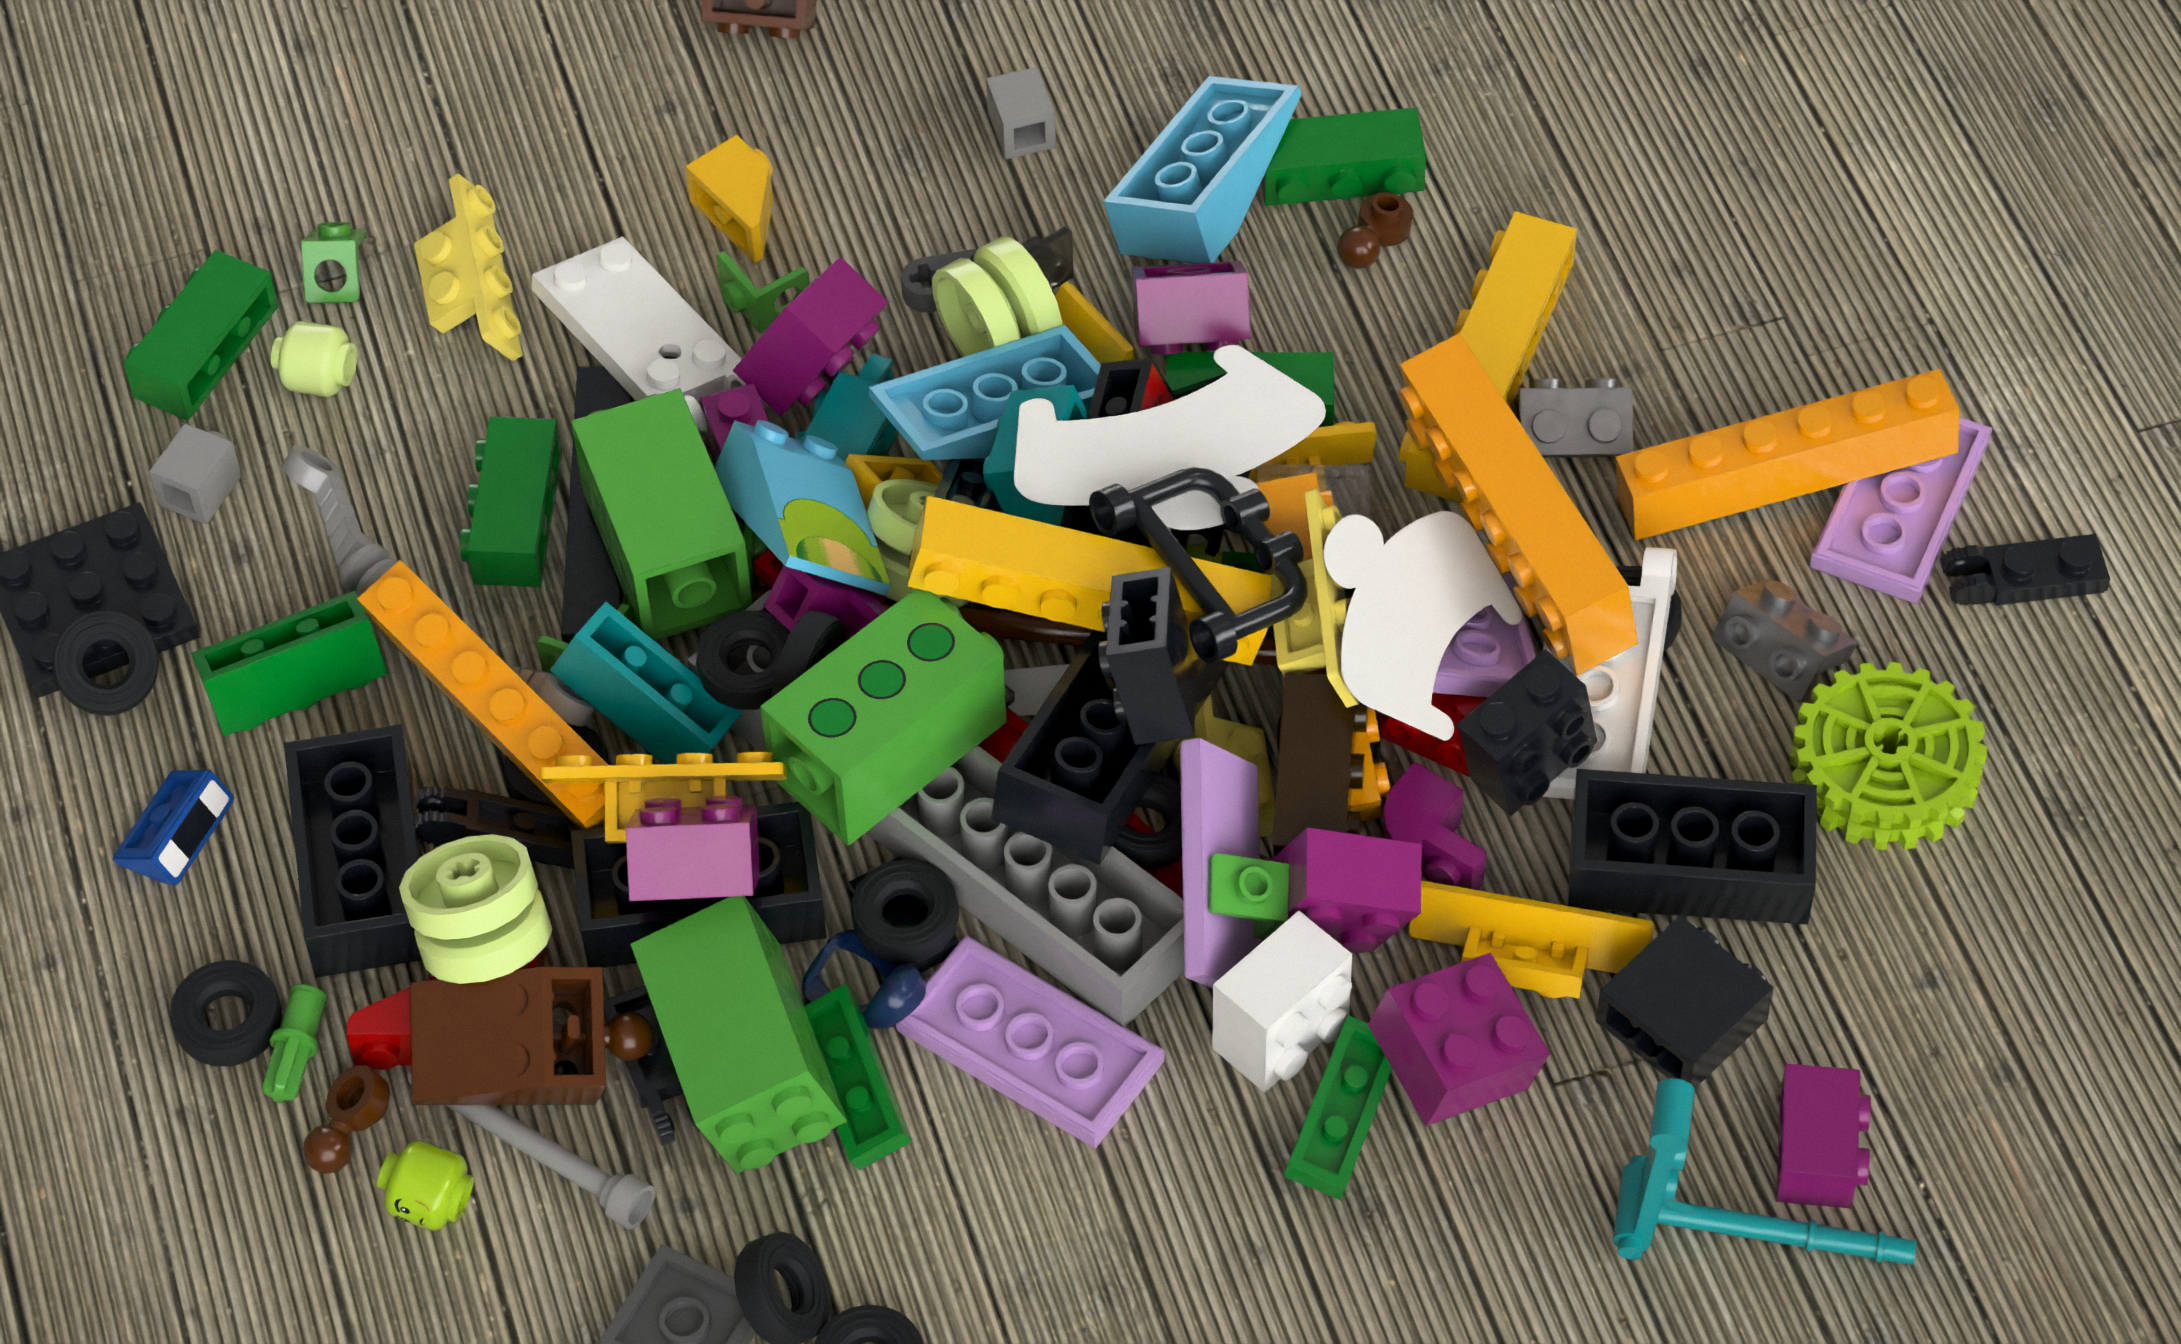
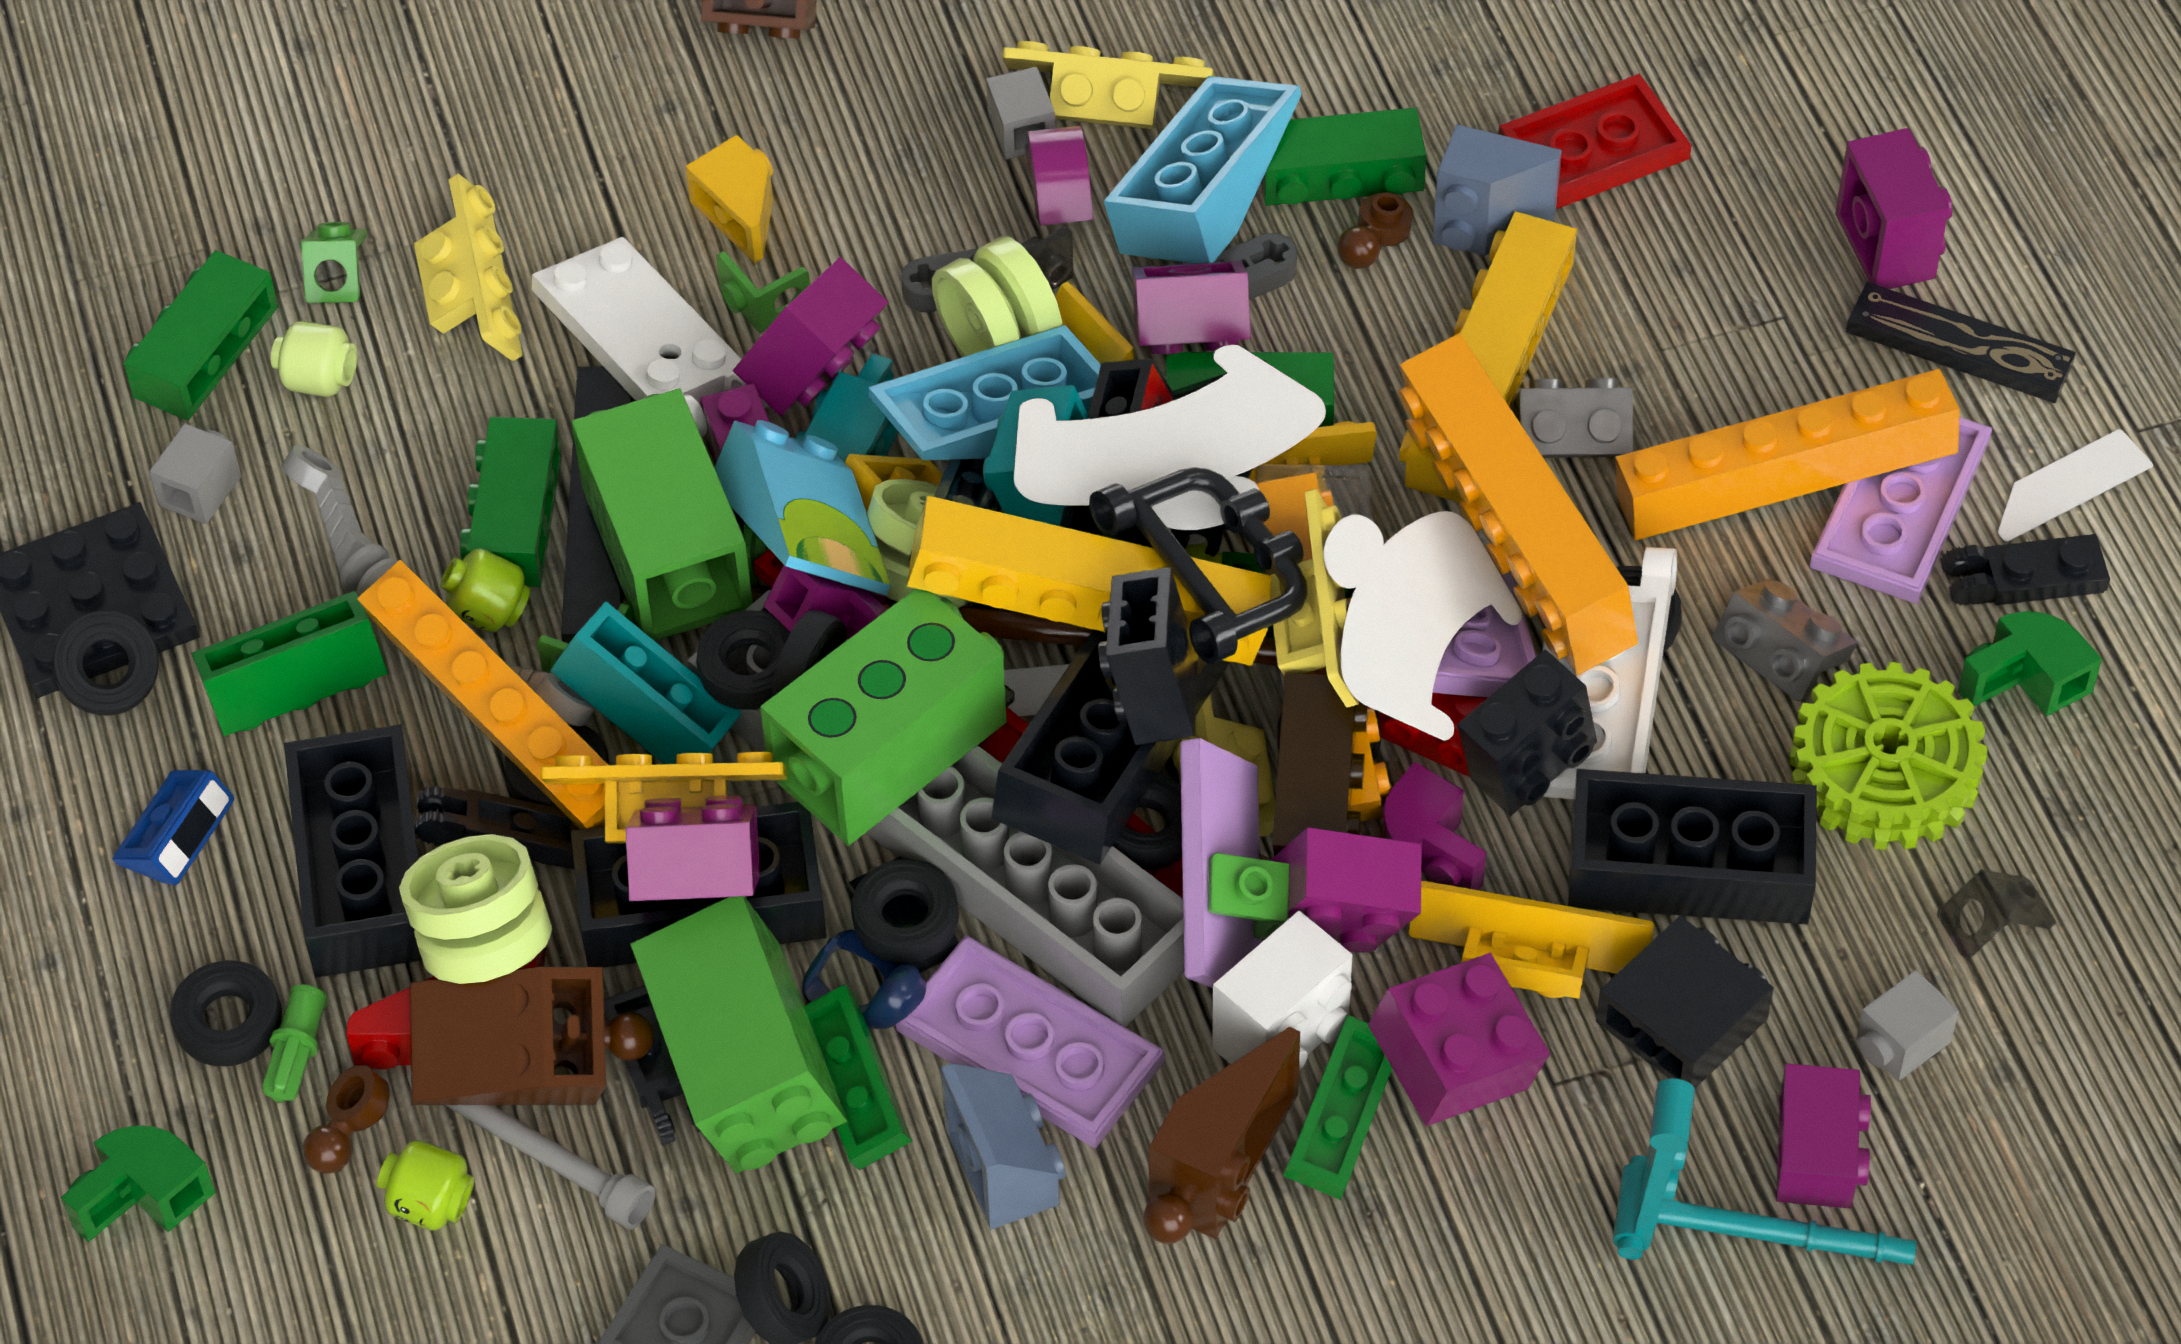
(141, 1168): none -> green brick
(485, 590): none -> lime head
(1000, 1144): none -> sand blue slope
(1059, 175): none -> magenta brick
(1104, 87): none -> light yellow bracket
(1217, 1141): none -> reddish brown slope
(1265, 274): none -> dark grey beam
(1486, 181): none -> sand blue slope
(1605, 137): none -> red plate
(1892, 209): none -> magenta brick
(1906, 1026): none -> light grey brick
(1960, 342): none -> black tile
(2003, 900): none -> clear smoke bracket
(2037, 653): none -> green brick
(2071, 482): none -> white sticker

